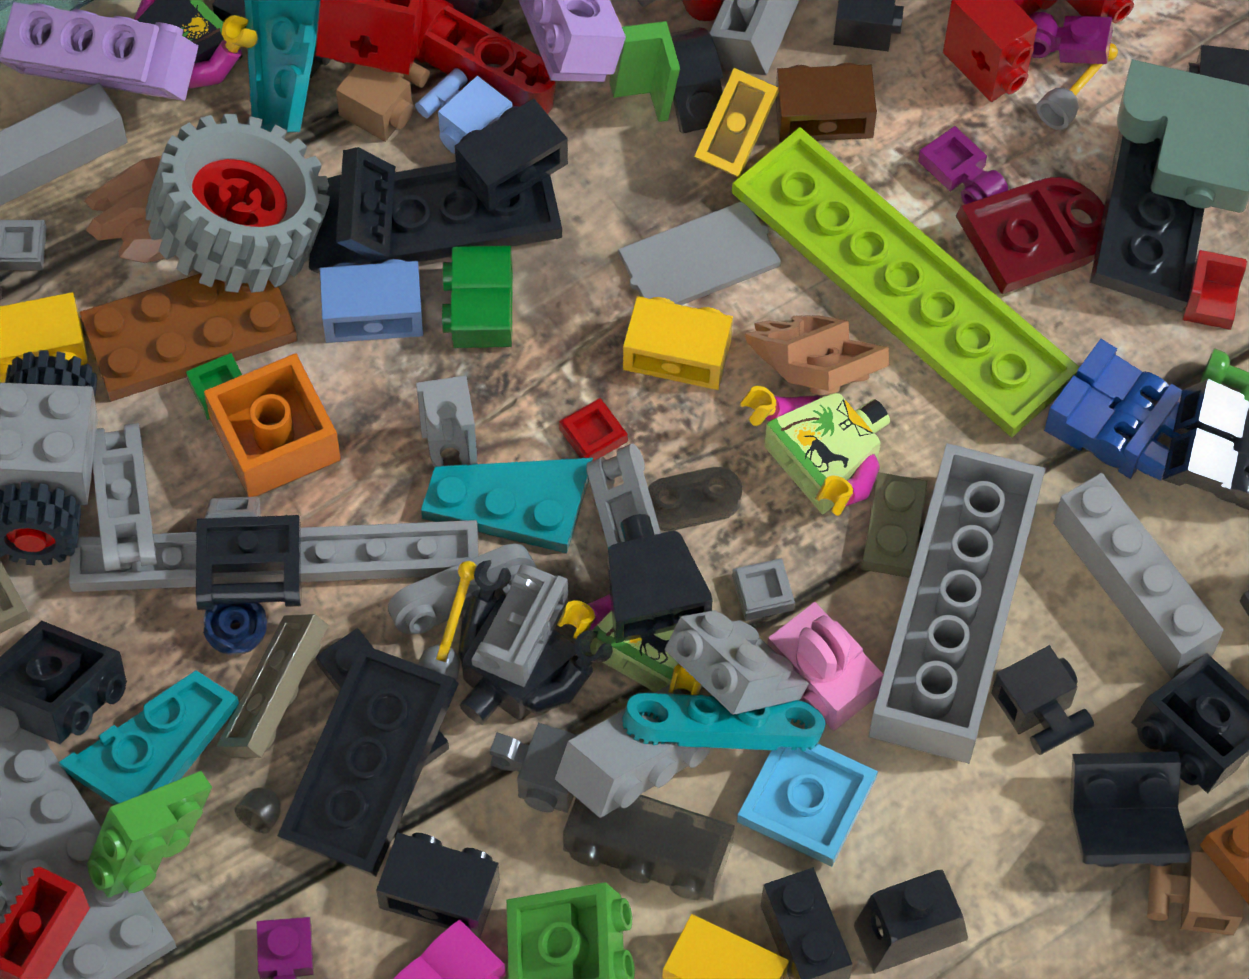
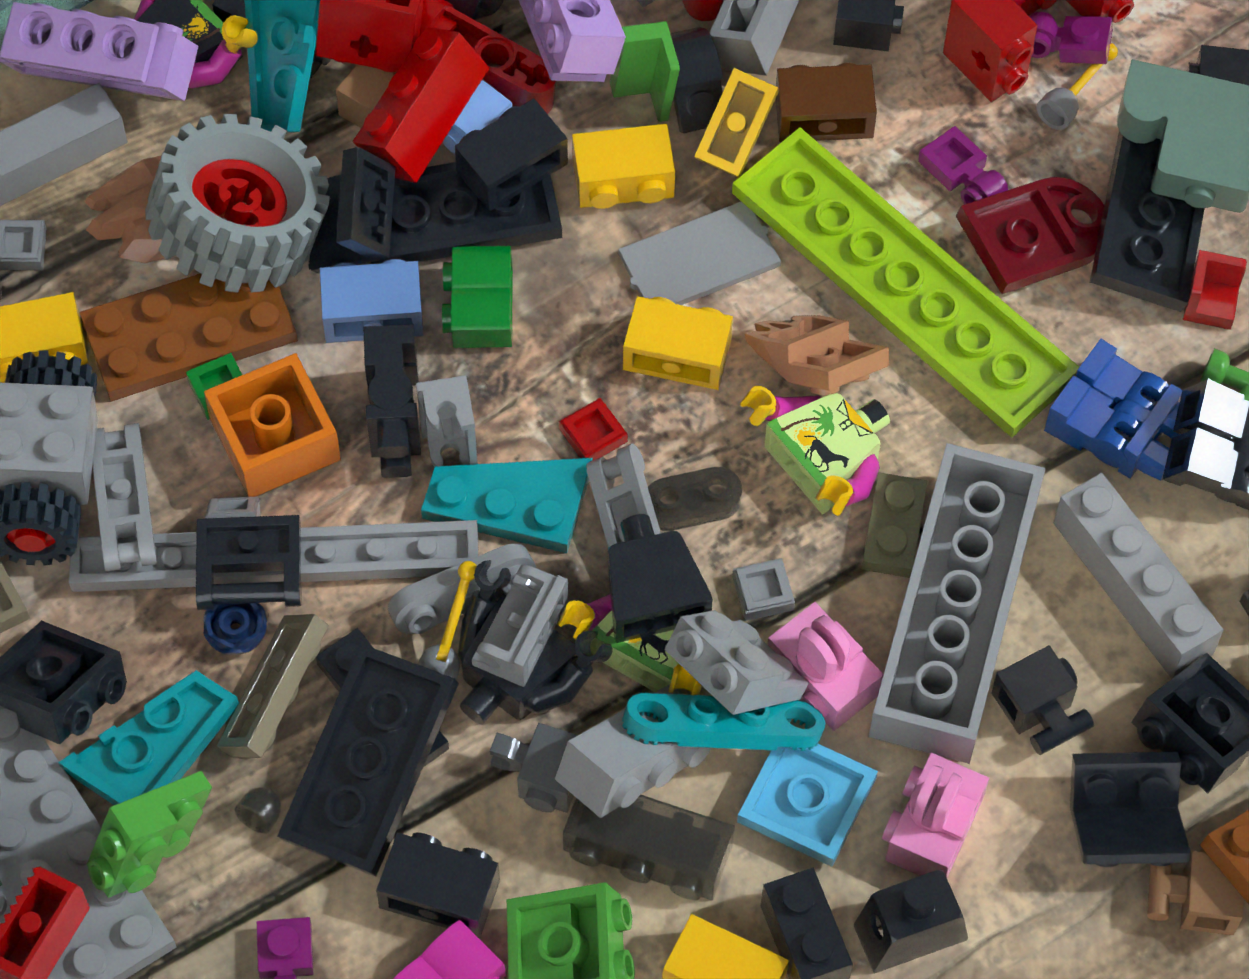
(392, 414): none -> black hips
(422, 102): none -> red brick
(623, 166): none -> yellow brick
(936, 816): none -> bright pink brick

